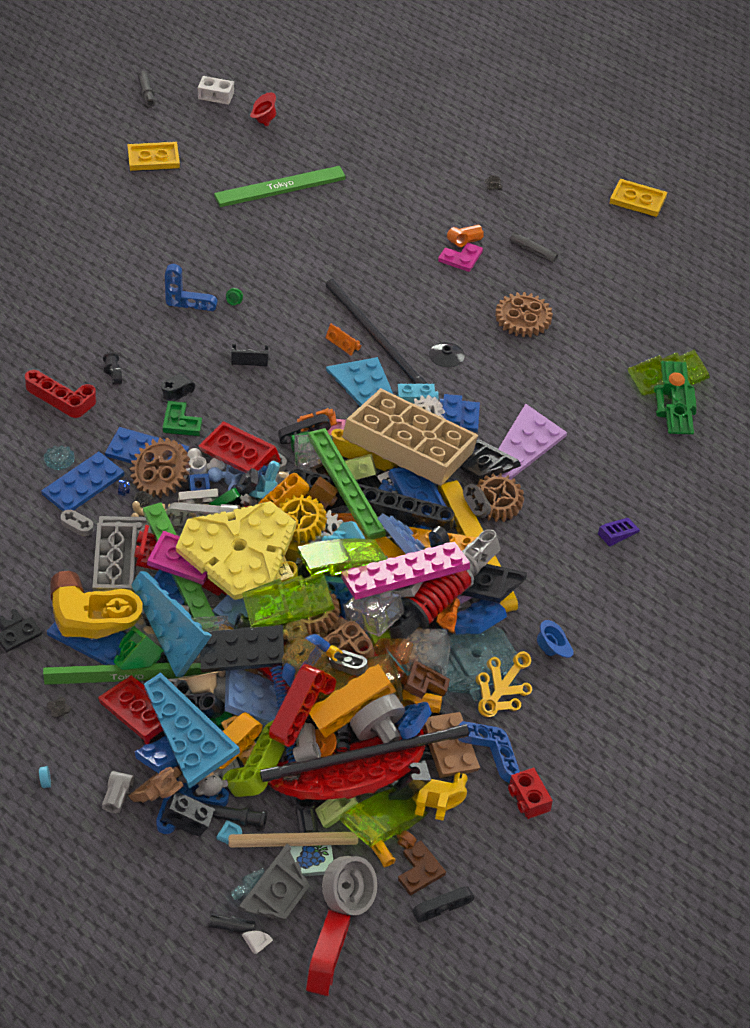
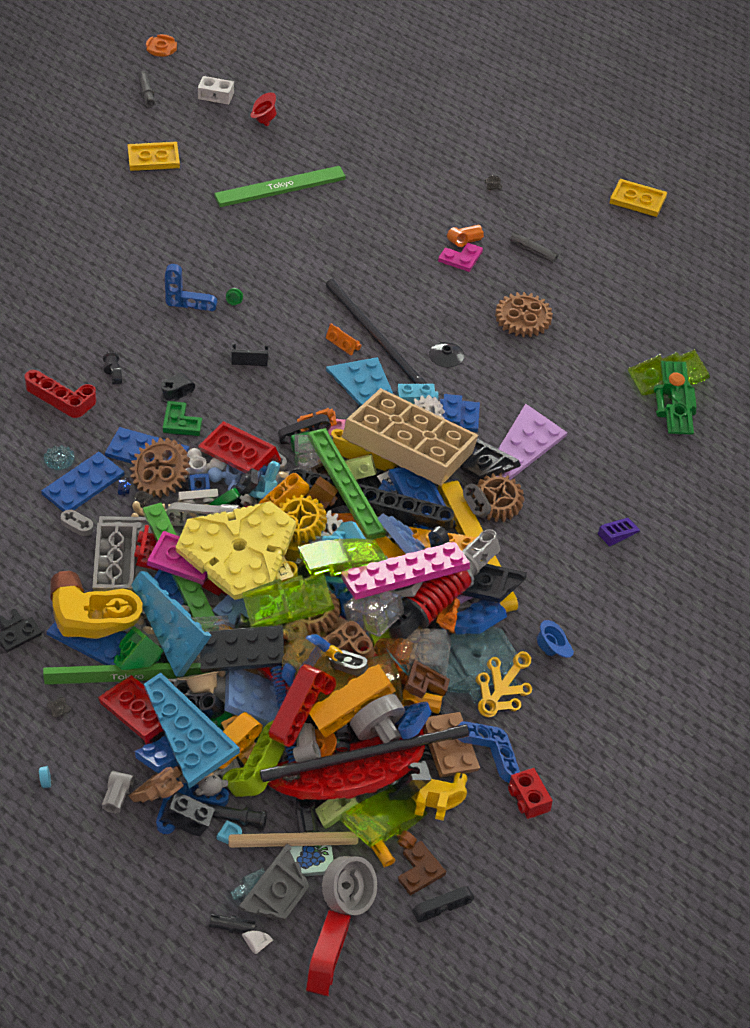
(161, 45): none -> orange tile

